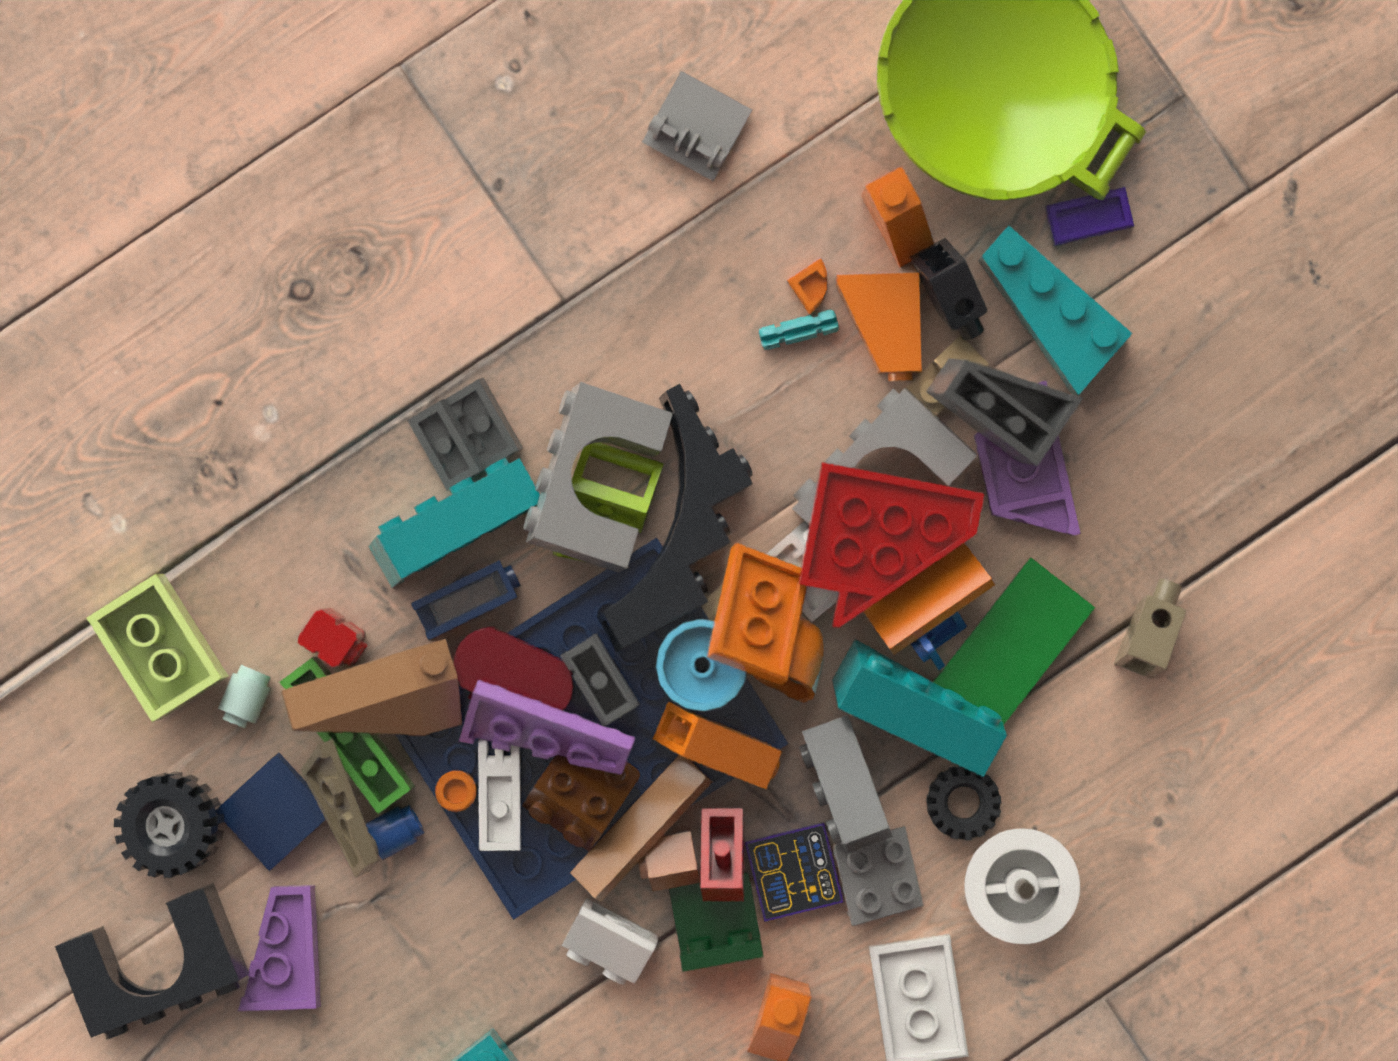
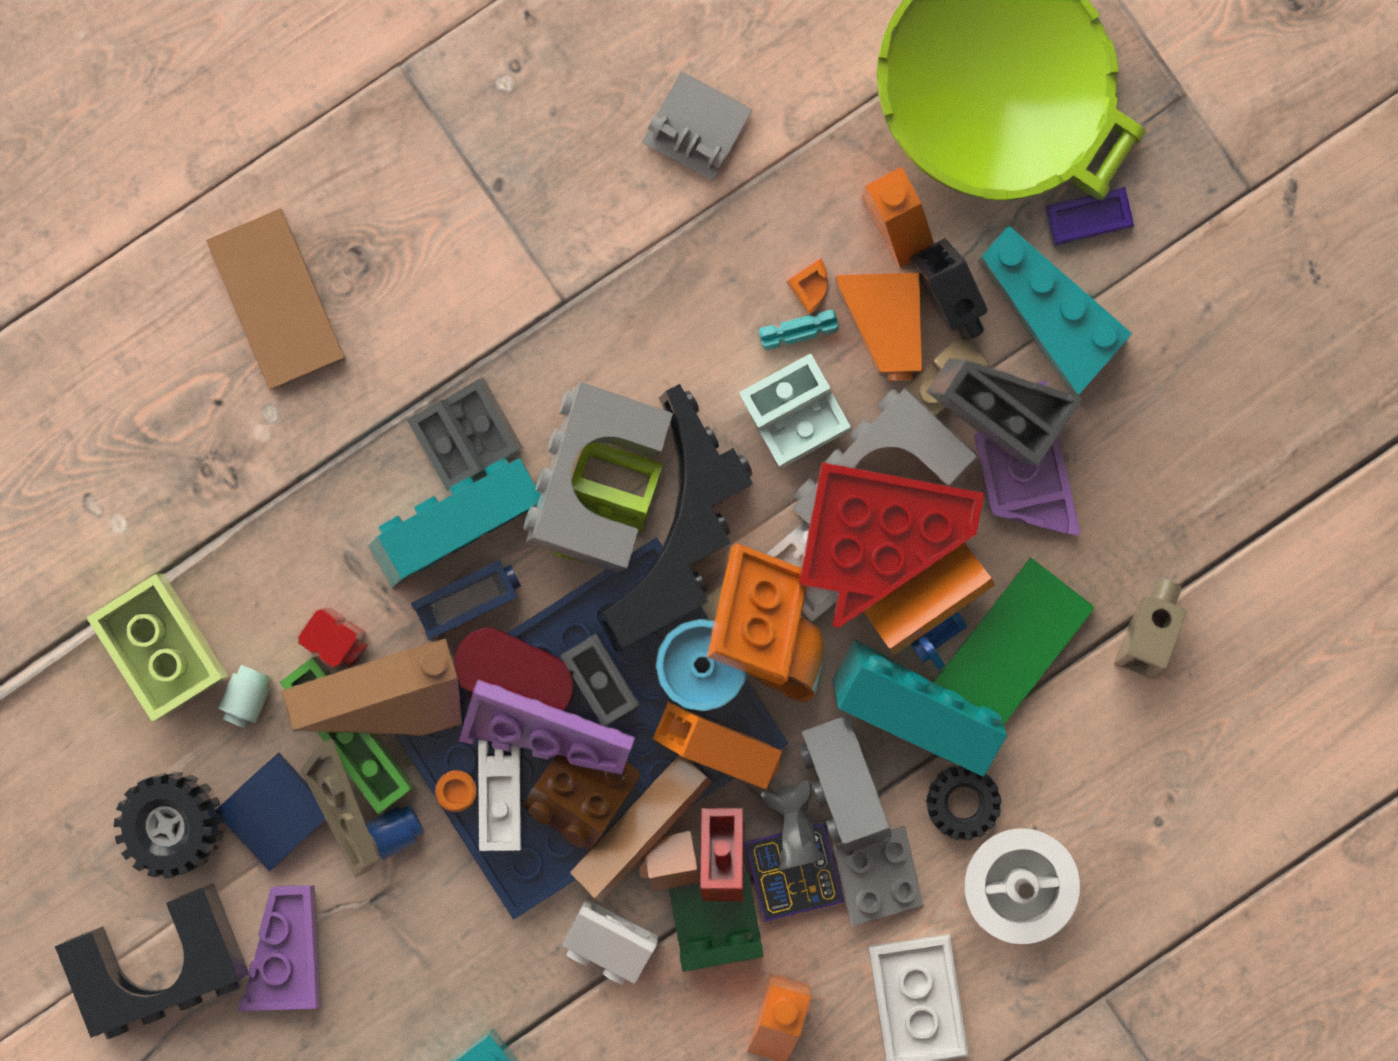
(275, 299): none -> medium nougat tile
(795, 411): none -> light aqua brick
(798, 834): none -> dark grey animal

